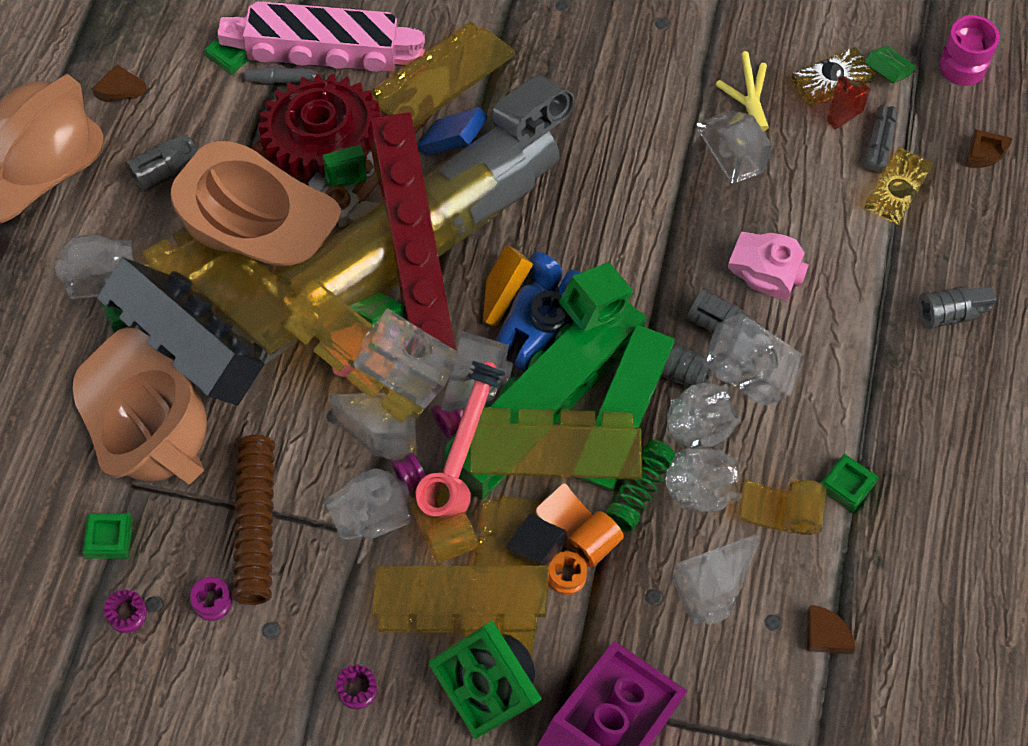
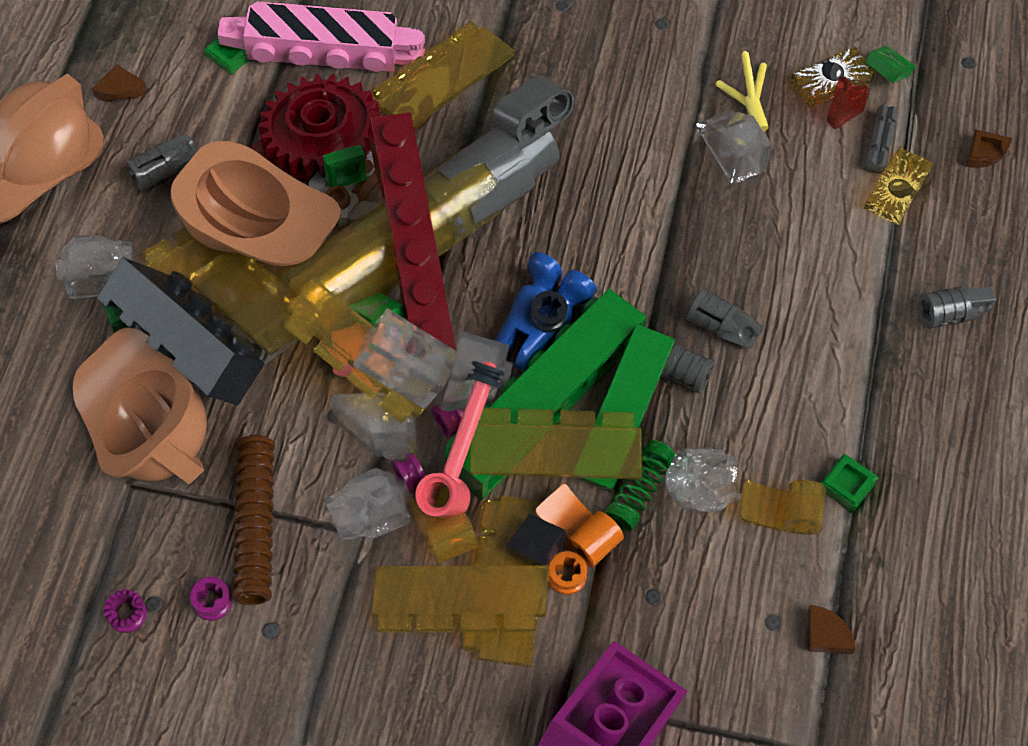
(107, 536): green tile -> none
(278, 74): dark grey piece -> none
(350, 675): magenta bush -> none
(452, 131): blue tile -> none
(489, 680): green piece -> none
(504, 284): light orange tile -> none
(596, 296): green brick -> none
(702, 416): clear hand -> none
(714, 580): clear slope -> none
(753, 360): clear brick -> none
(769, 263): bright pink hand -> none
(969, 50): dark pink wheel -> none

